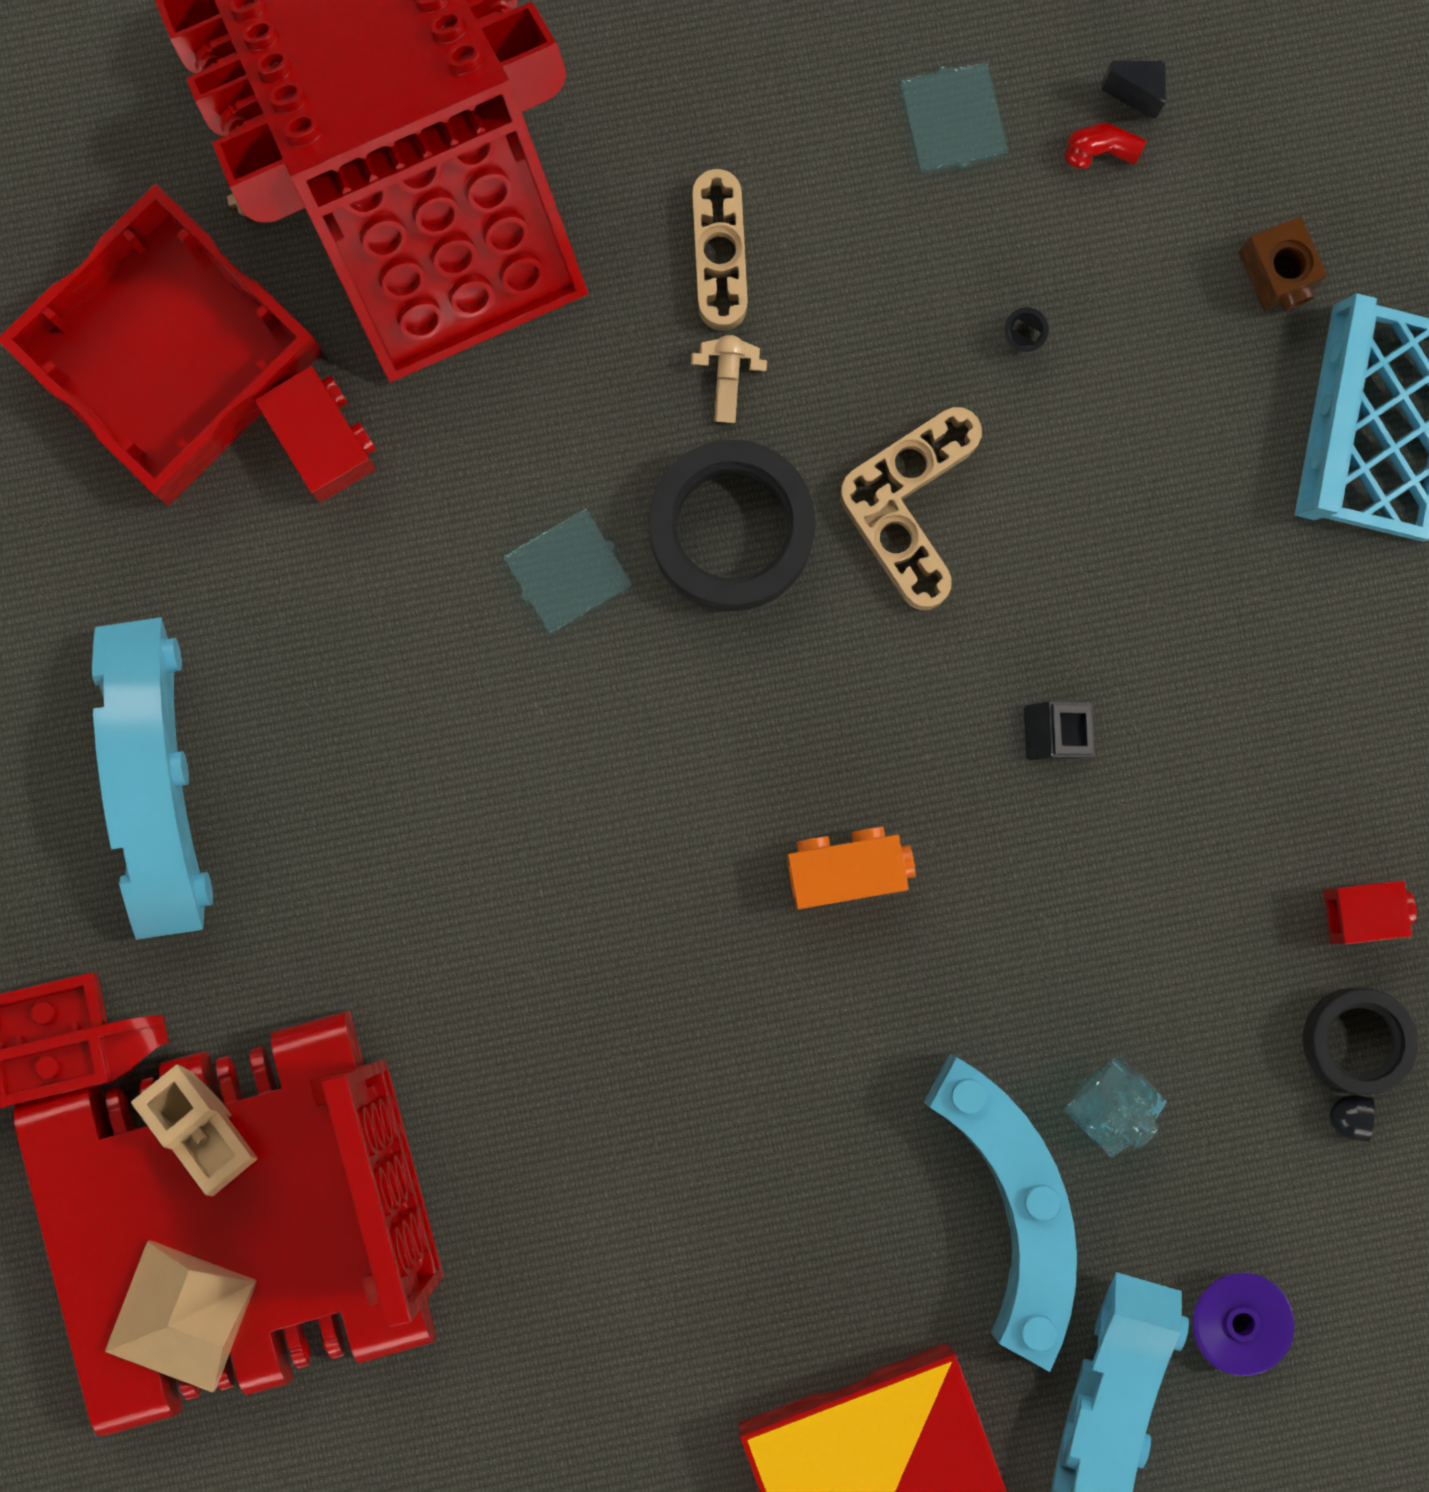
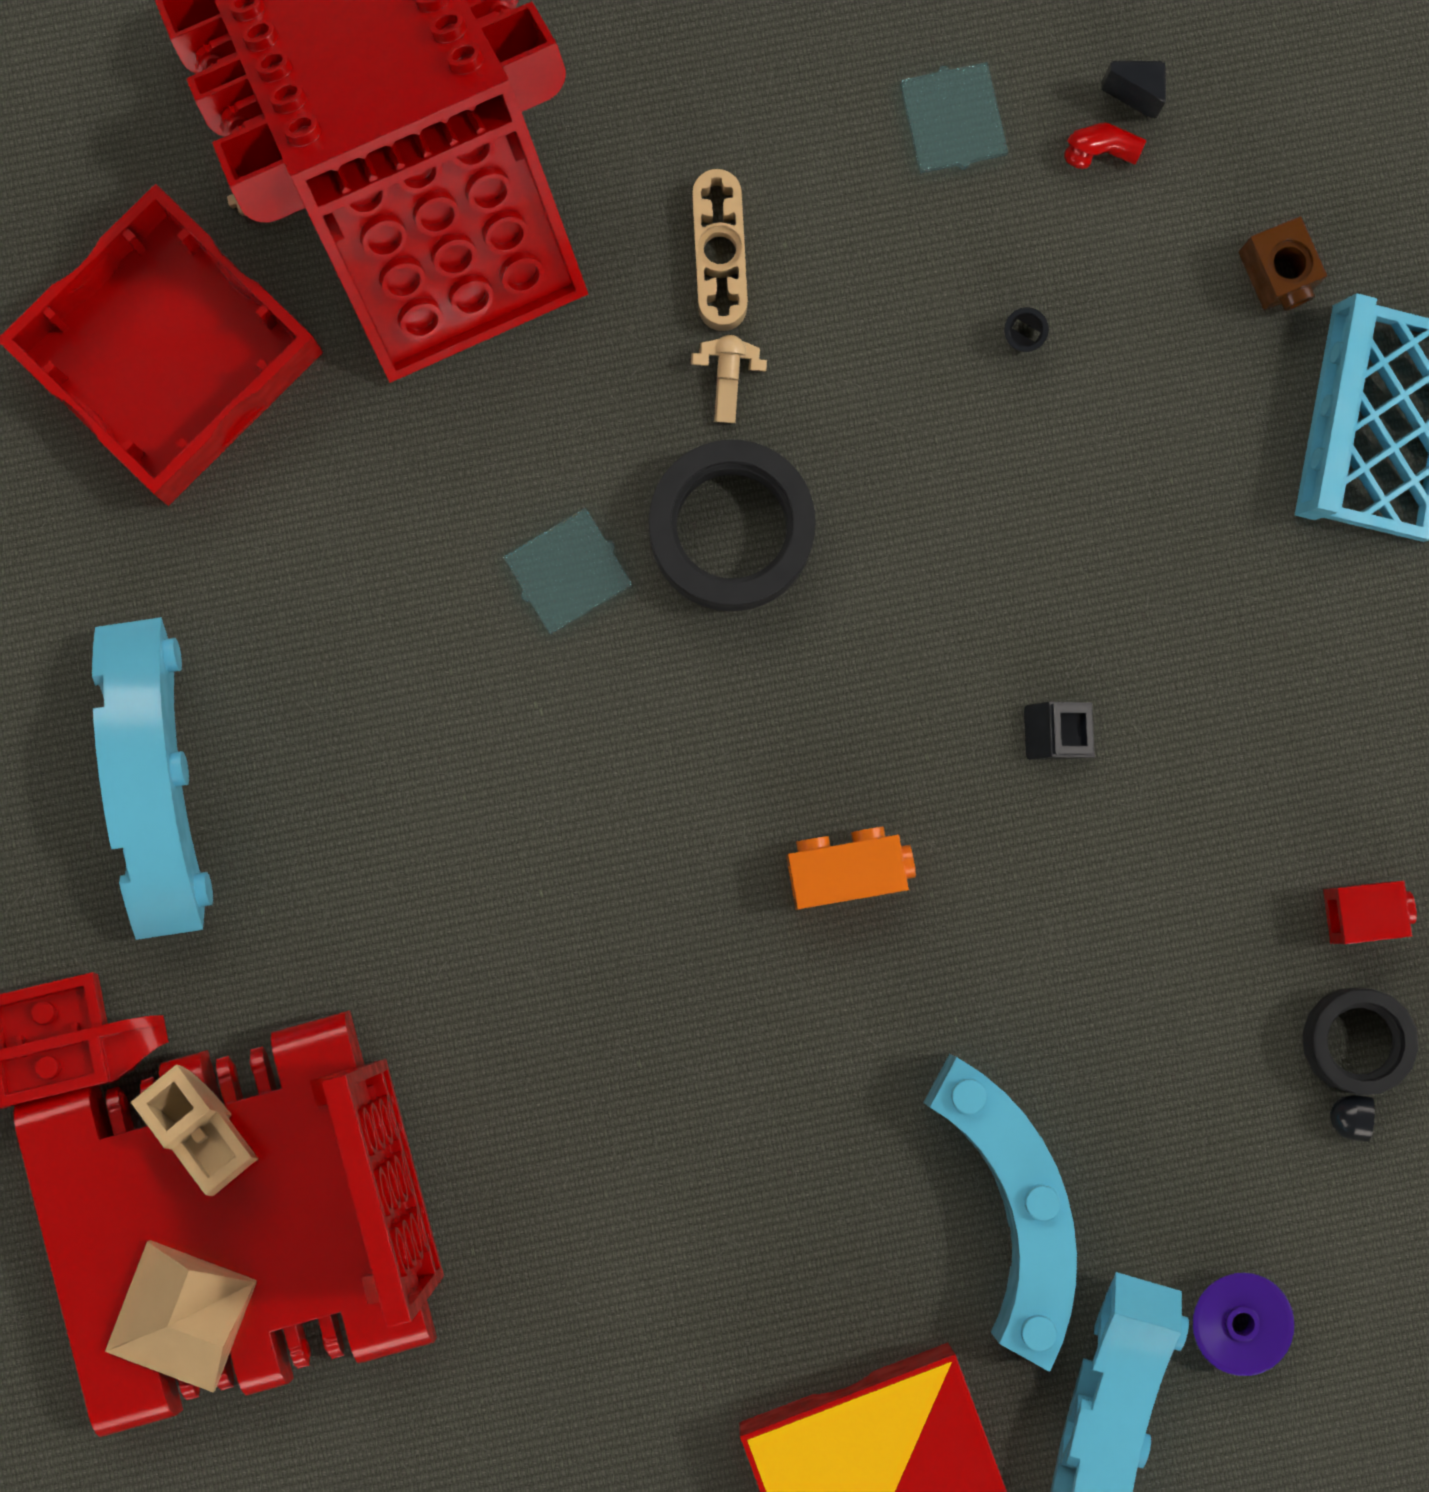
(316, 434): red brick -> none
(891, 509): tan beam -> none
(1117, 1107): clear light blue brick -> none

